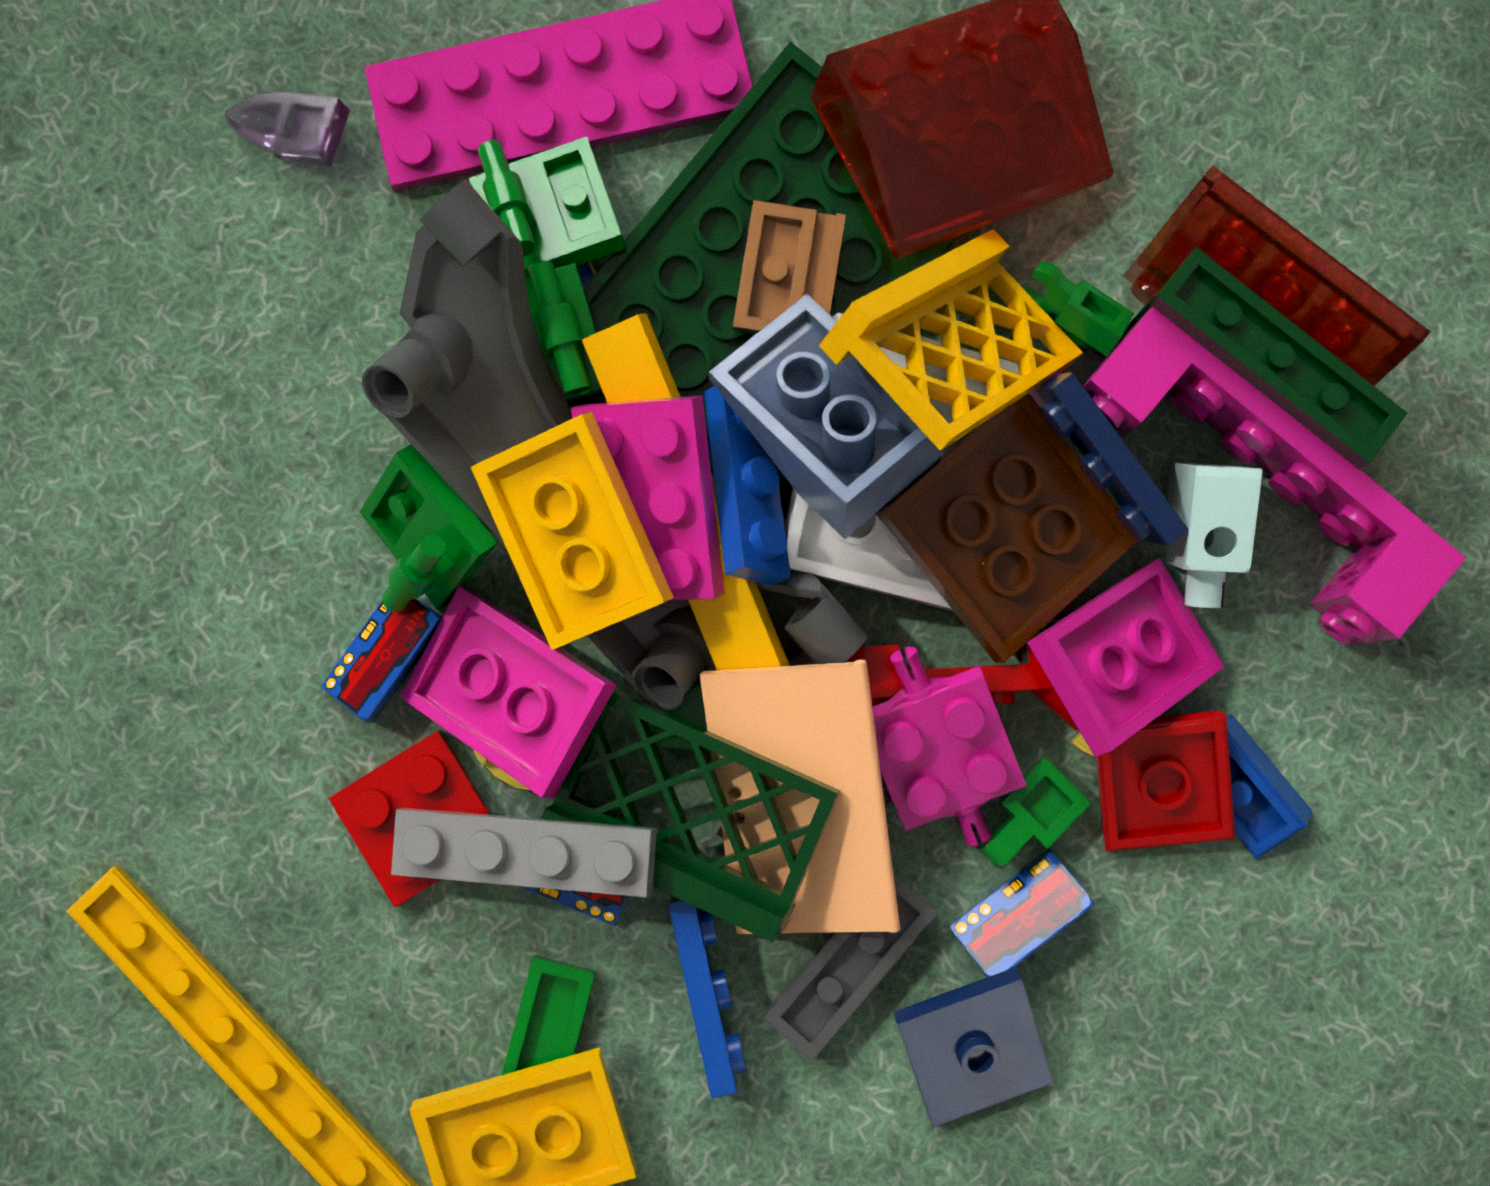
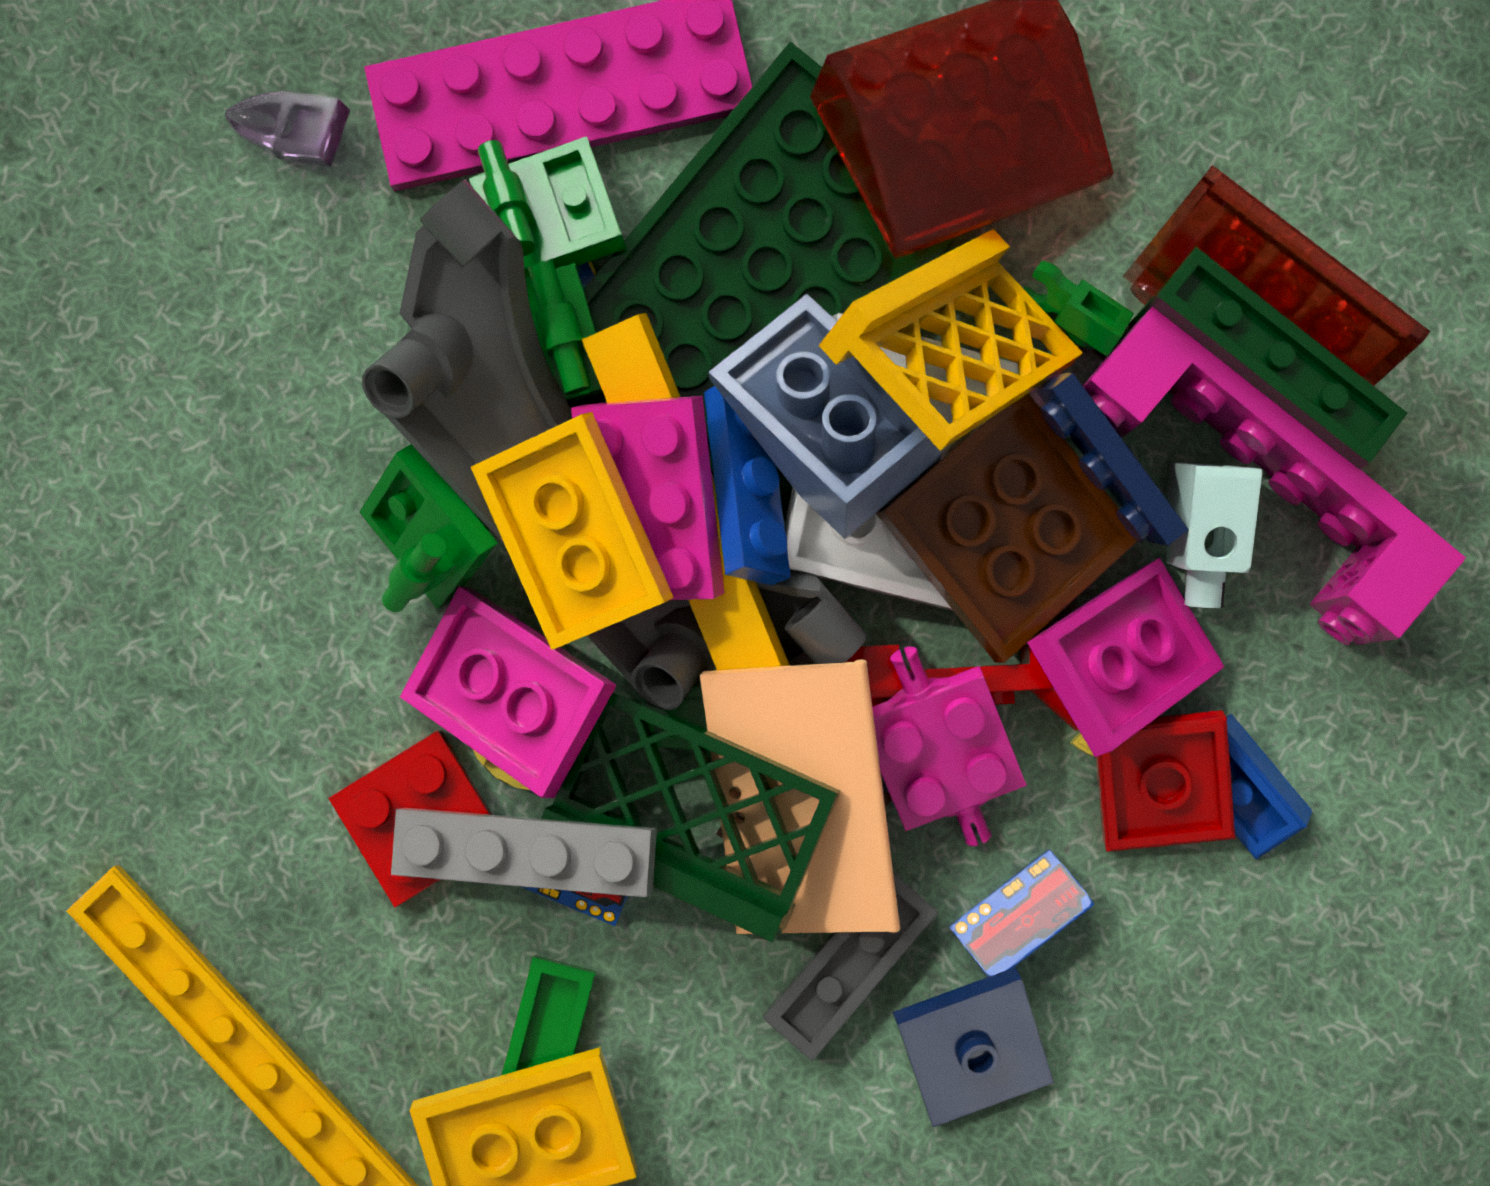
(381, 658): slope -> none
(707, 996): blue plate -> none
(786, 257): medium nougat plate -> none
(1035, 812): green plate -> none

